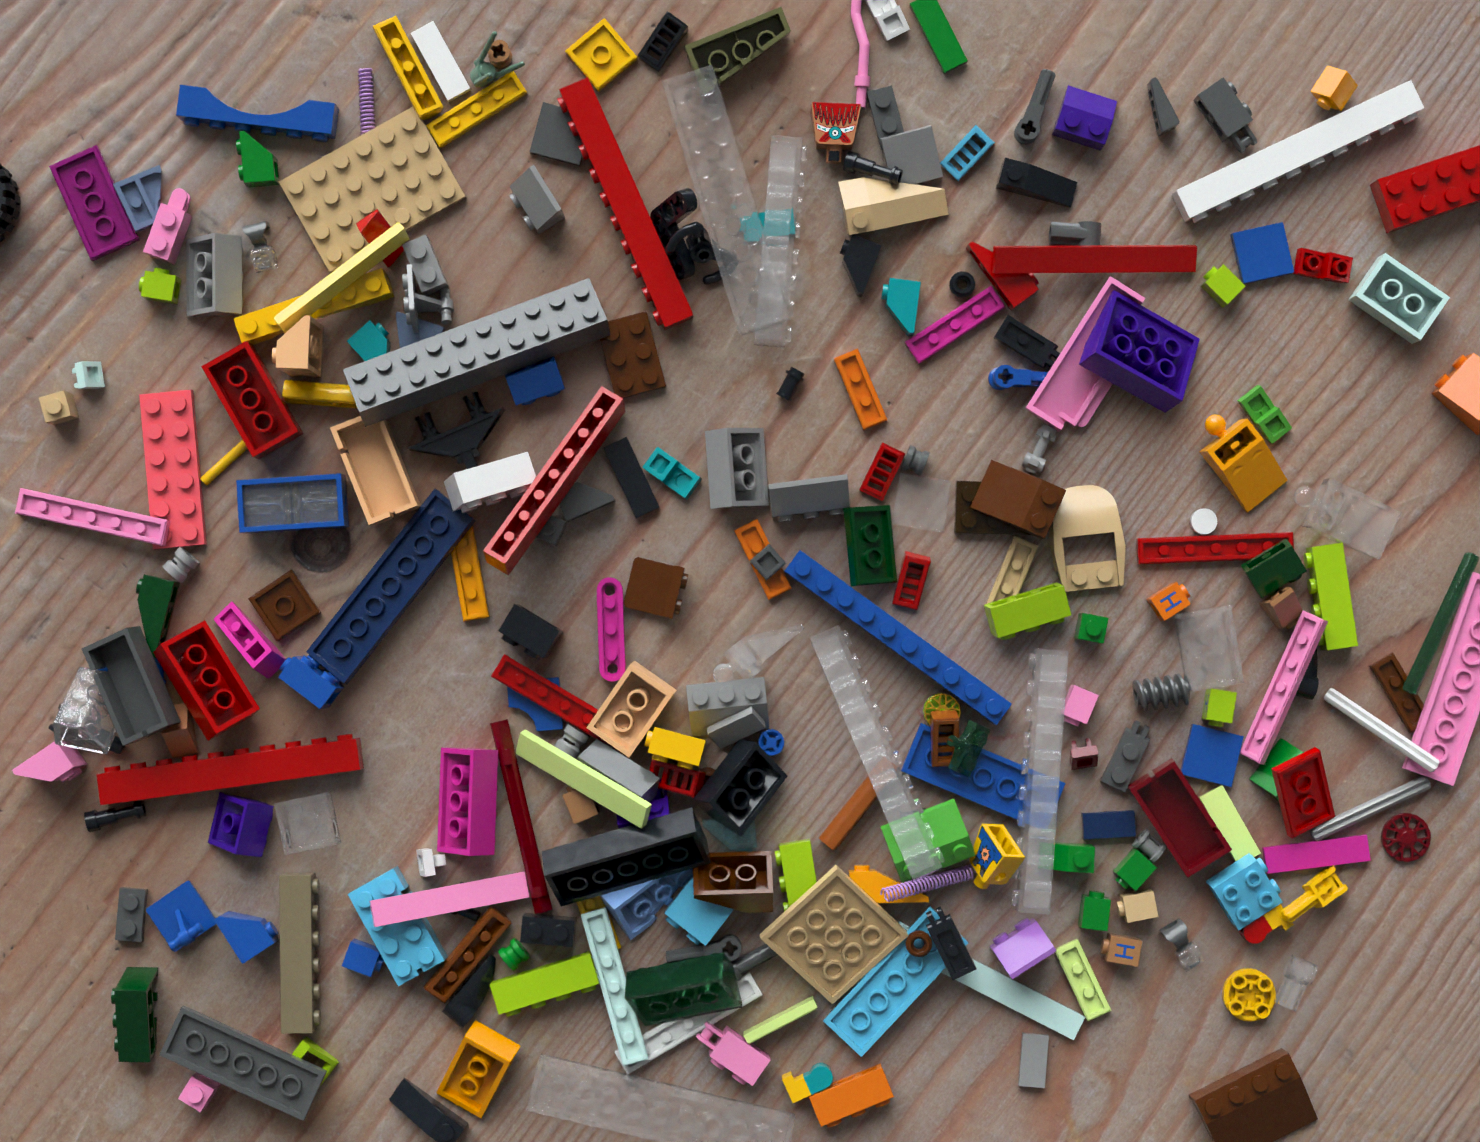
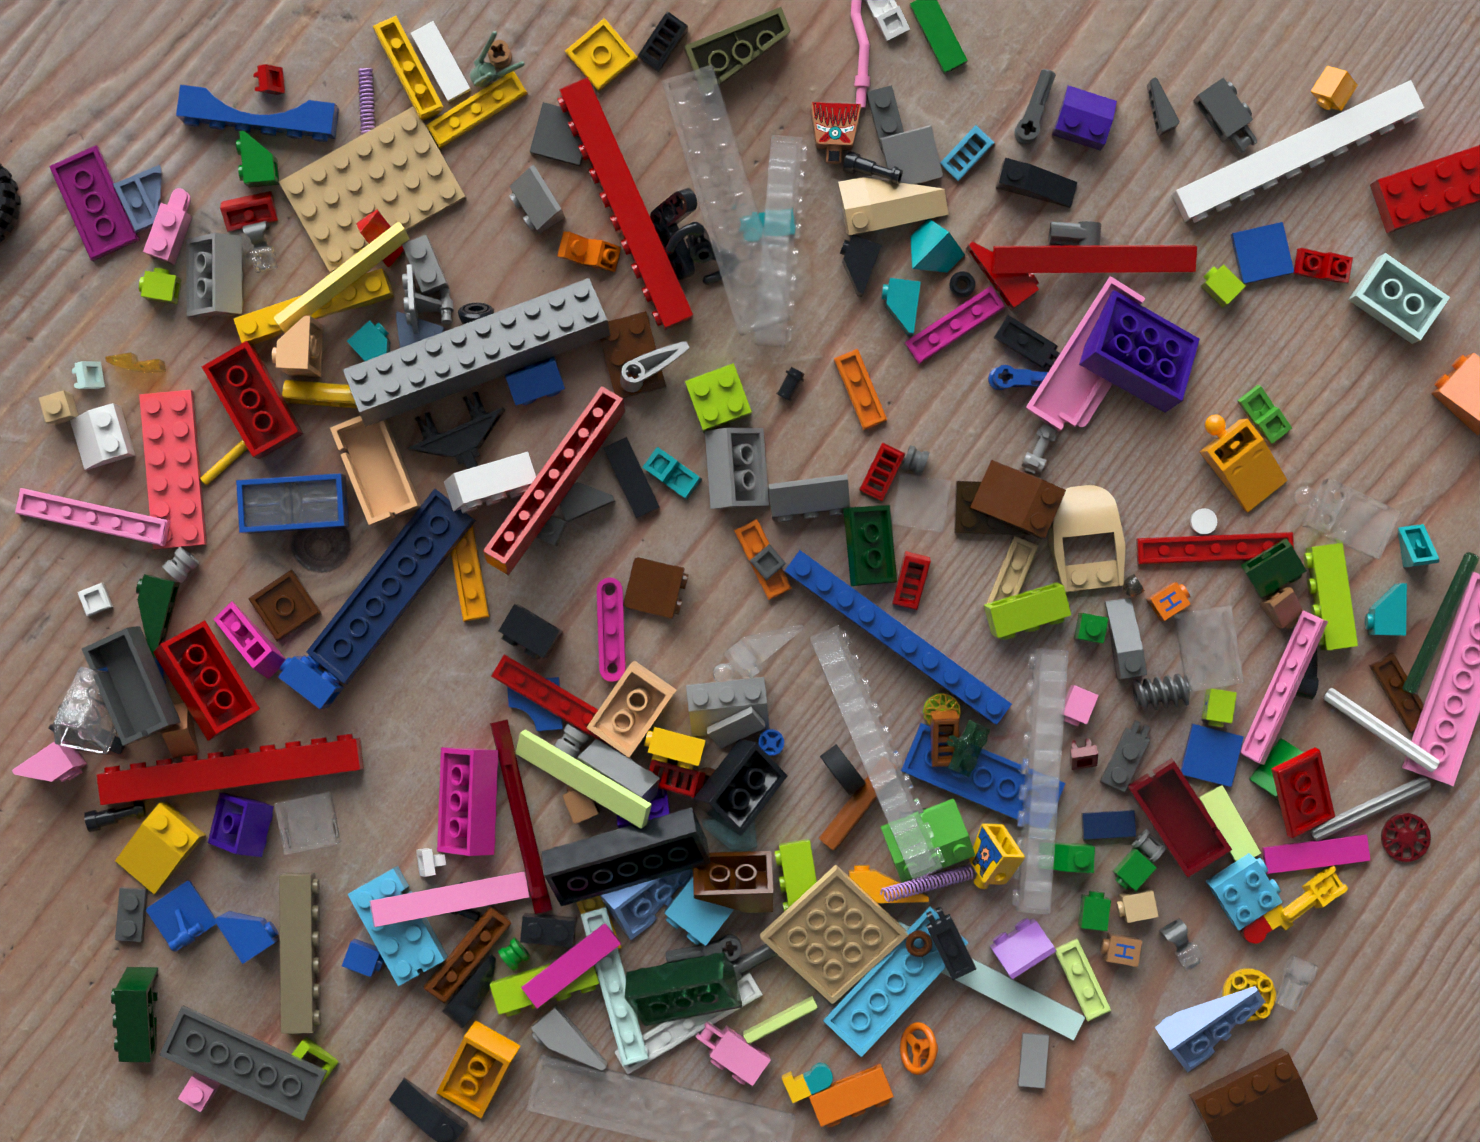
(95, 599): none -> white tile
(102, 436): none -> white slope
(130, 362): none -> clear yellow slope
(159, 846): none -> yellow slope
(248, 210): none -> red slope
(270, 79): none -> red tile
(474, 311): none -> black brick
(564, 1037): none -> light grey slope
(571, 965): none -> dark pink tile
(589, 252): none -> orange slope
(649, 365): none -> light grey piece
(718, 397): none -> lime brick
(842, 769): none -> black tyre
(921, 1049): none -> orange piece
(934, 248): none -> teal slope
(1125, 639): none -> slope
(1133, 586): none -> clear smoke hinge
(1198, 1029): none -> light blue wedge
(1388, 613): none -> teal slope
(1416, 546): none -> teal slope

